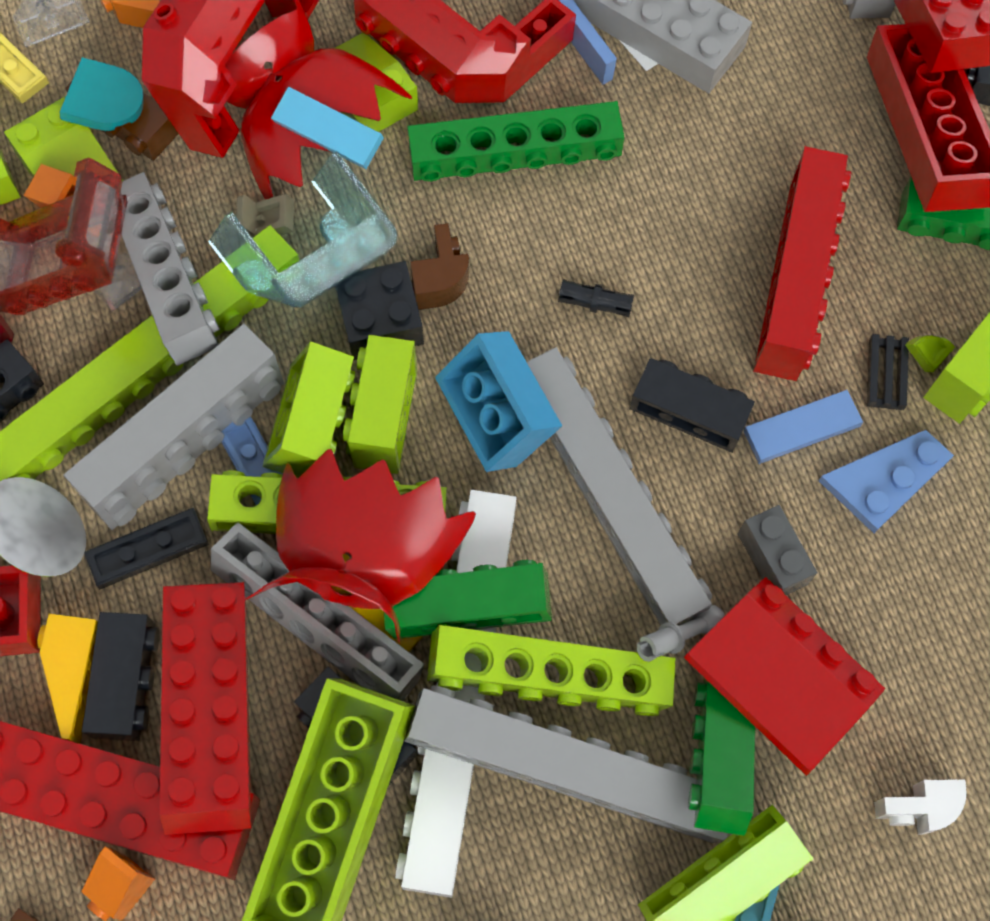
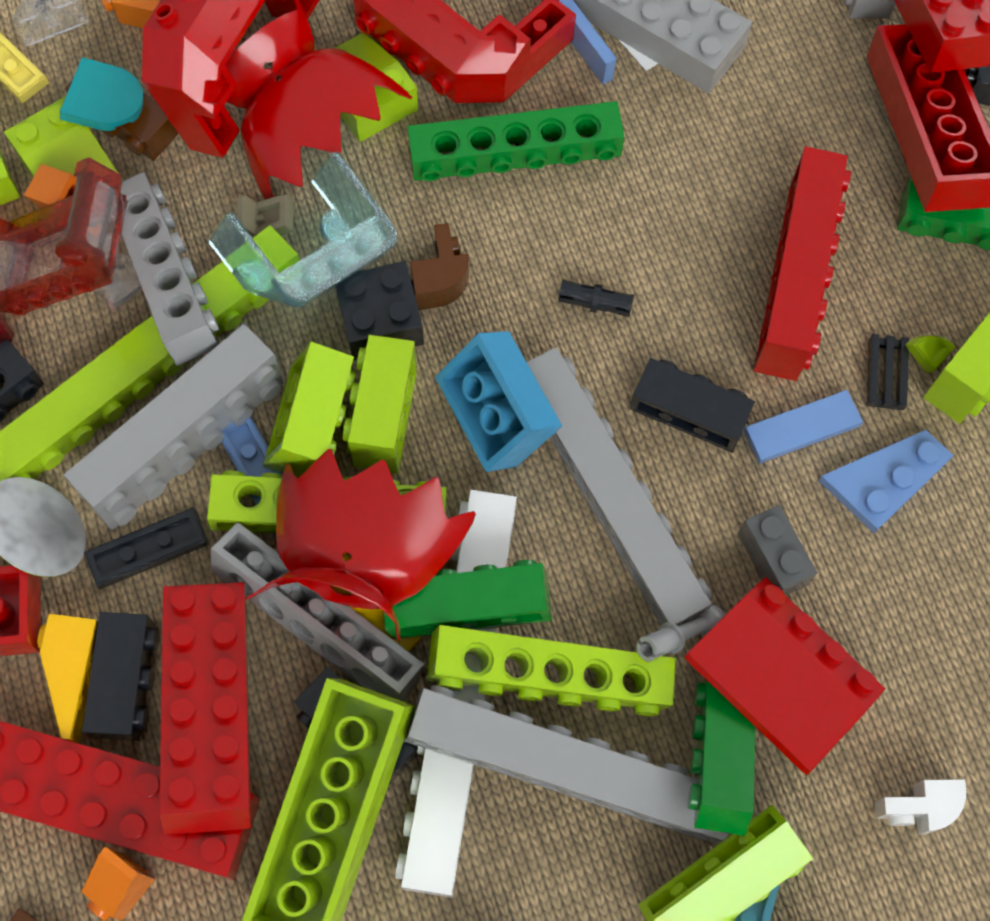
(327, 127): medium azure tile -> none

